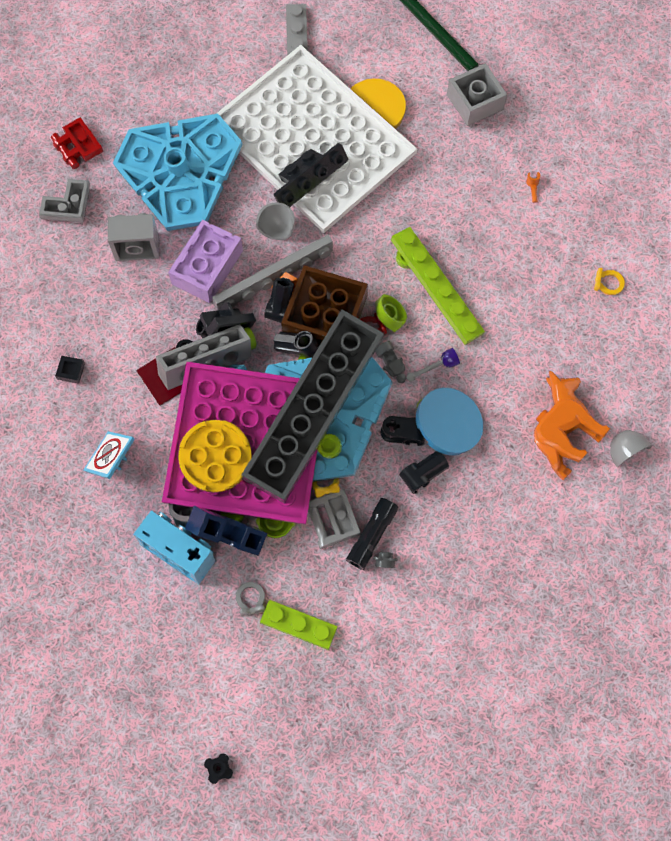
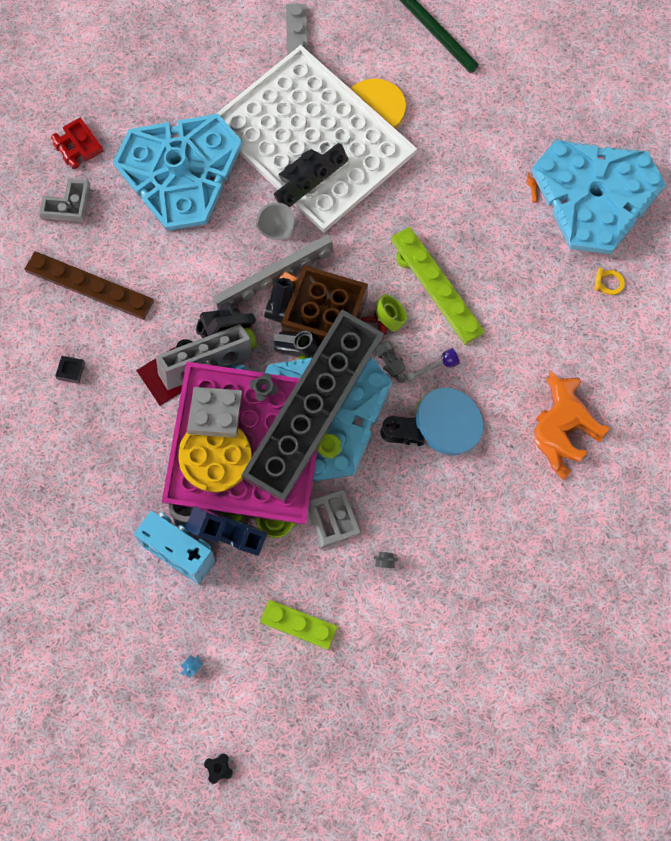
(89, 285): none -> reddish brown plate
(109, 455): piece -> none
(133, 237): light grey brick -> none
(191, 665): none -> dark azure plate
(206, 261): lavender piece -> none
(214, 412): none -> light grey plate
(259, 606): light grey piece -> none
(261, 393): none -> dark grey plate
(320, 491): yellow piece -> none
(371, 535): black axle -> none
(421, 473): black piece -> none
(476, 94): light grey brick -> none
(618, 182): none -> medium azure plate
(626, 445): light grey helmet -> none

